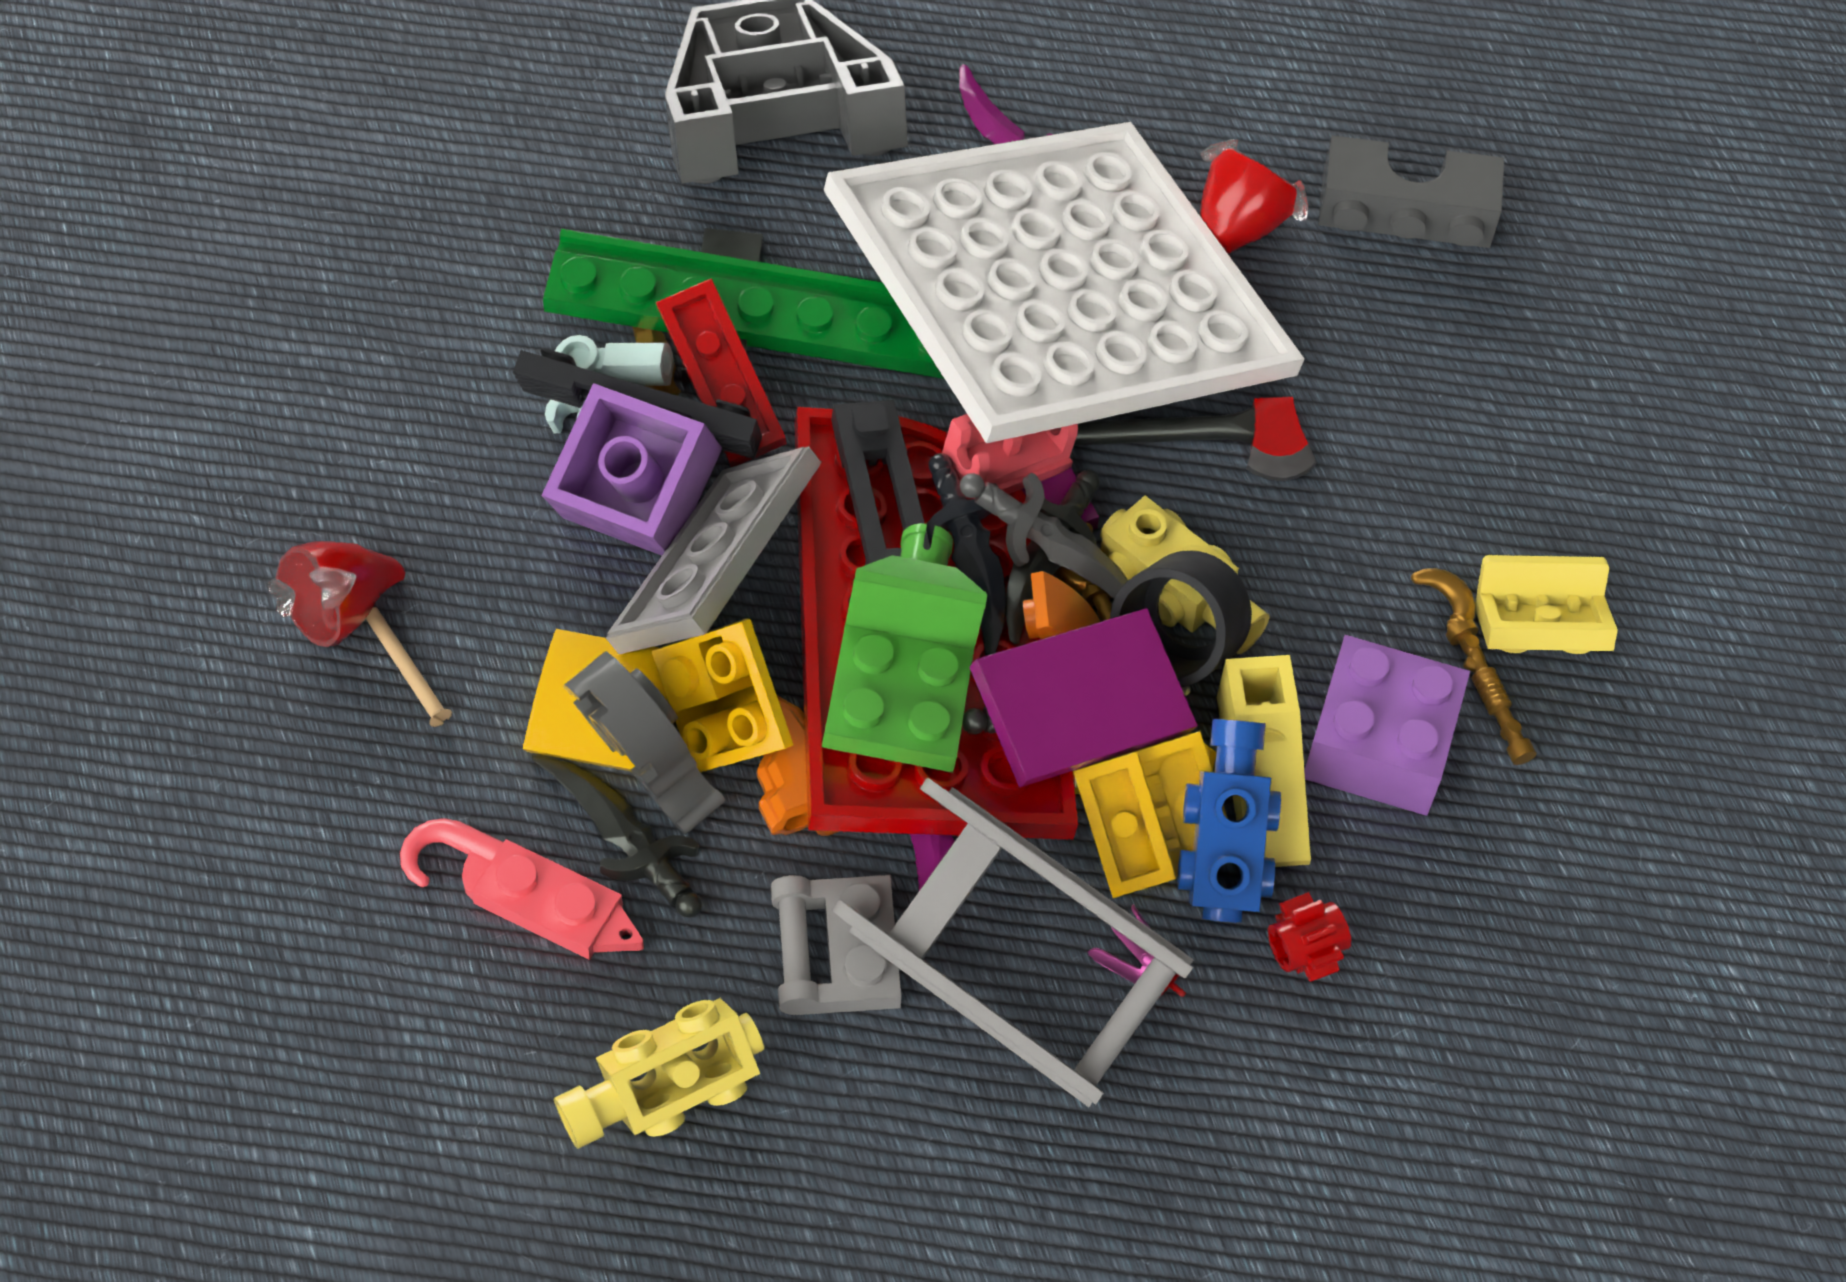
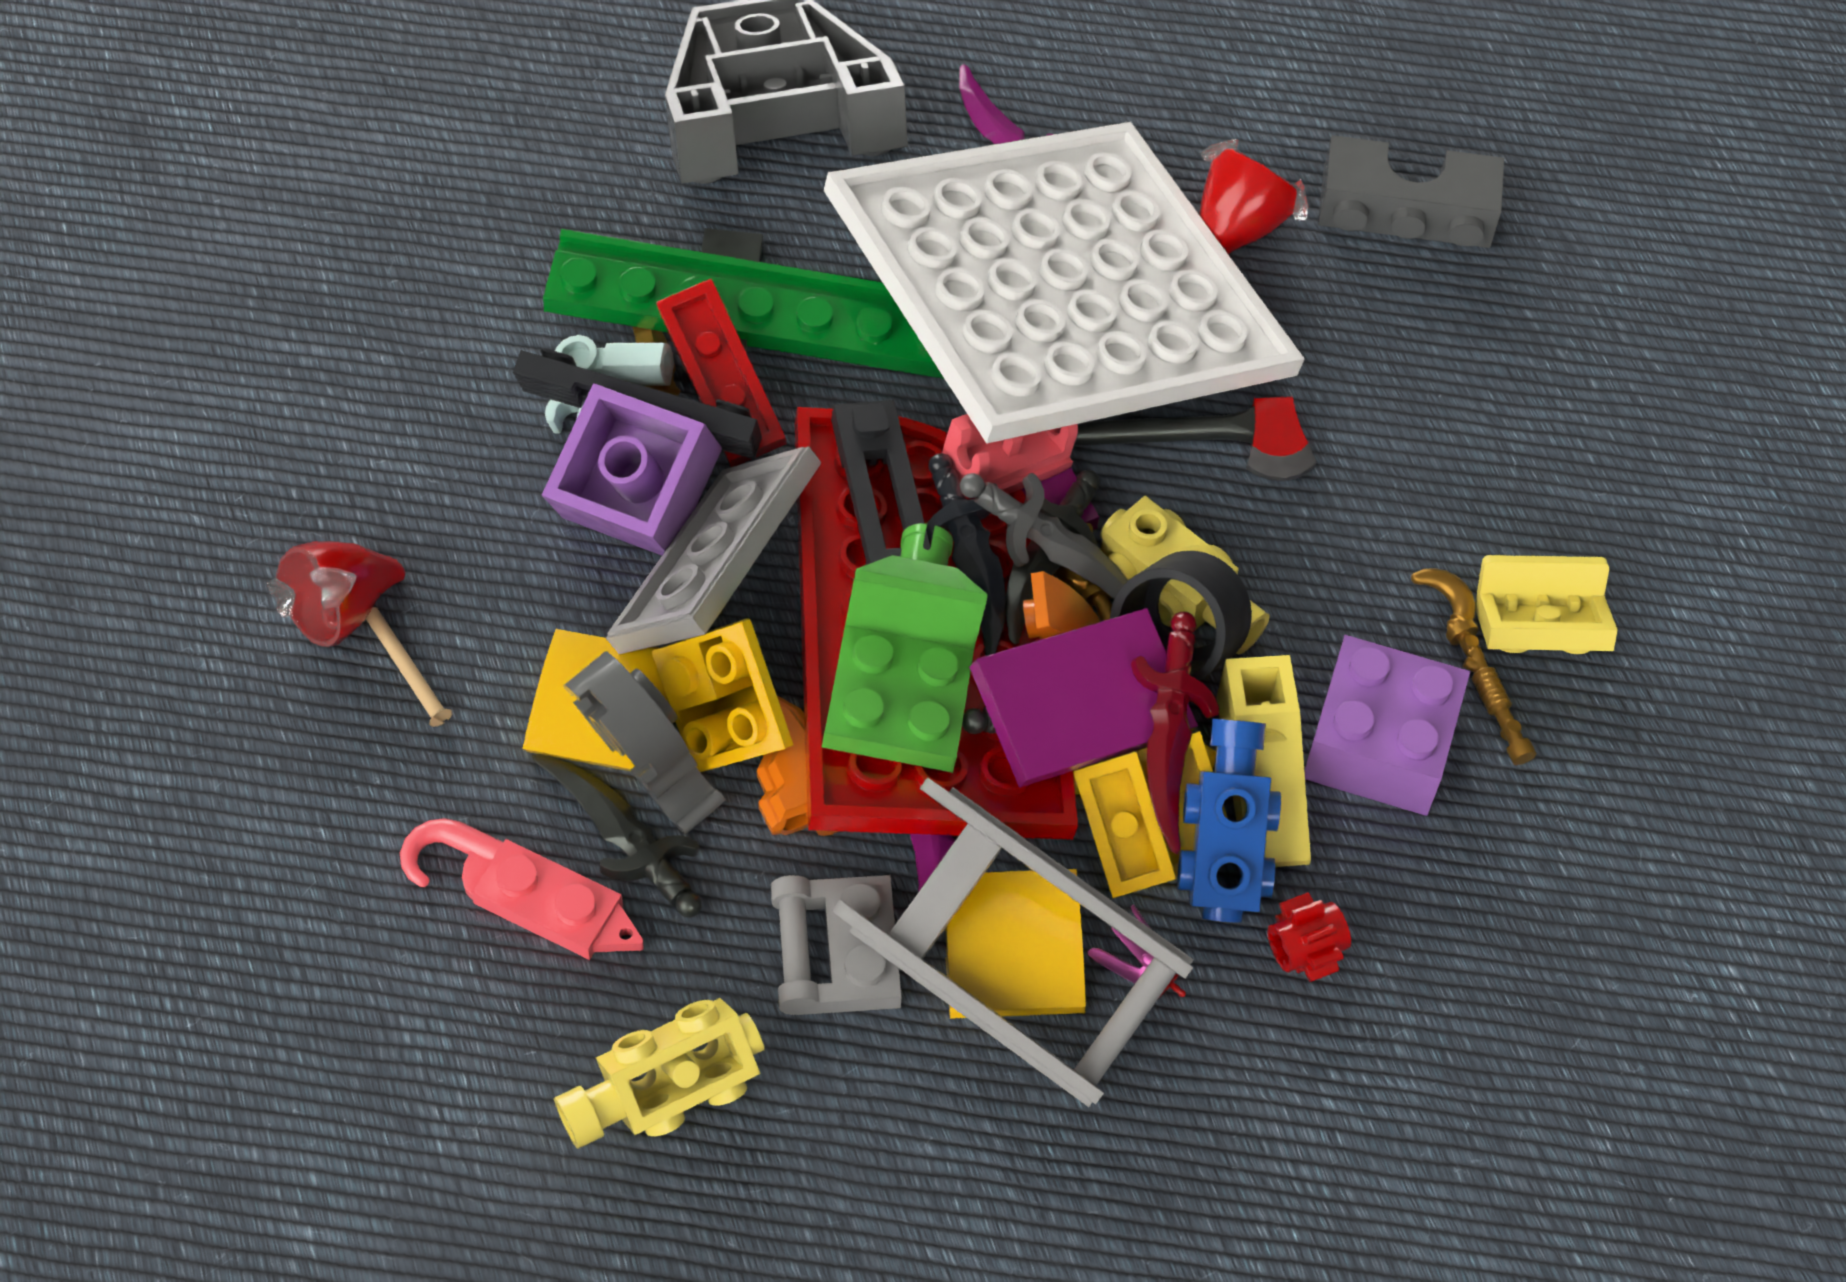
(1018, 946): none -> yellow slope
(1171, 728): none -> dark red piece

